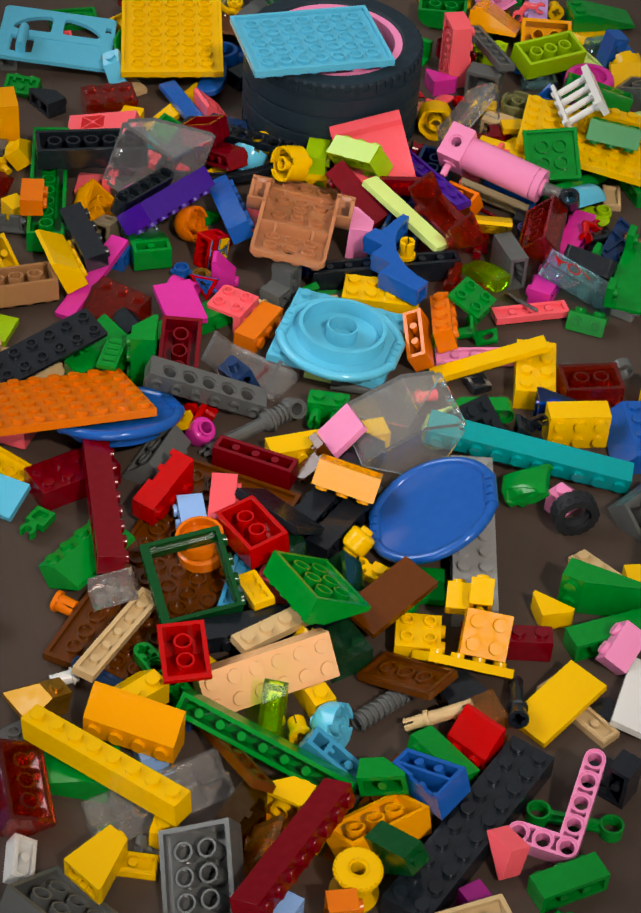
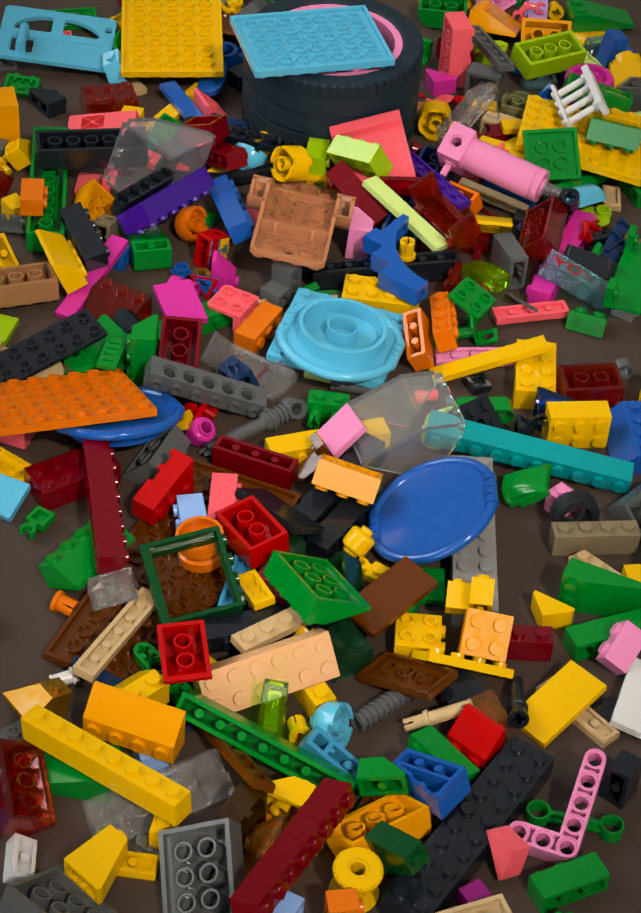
(595, 537): none -> dark tan brick

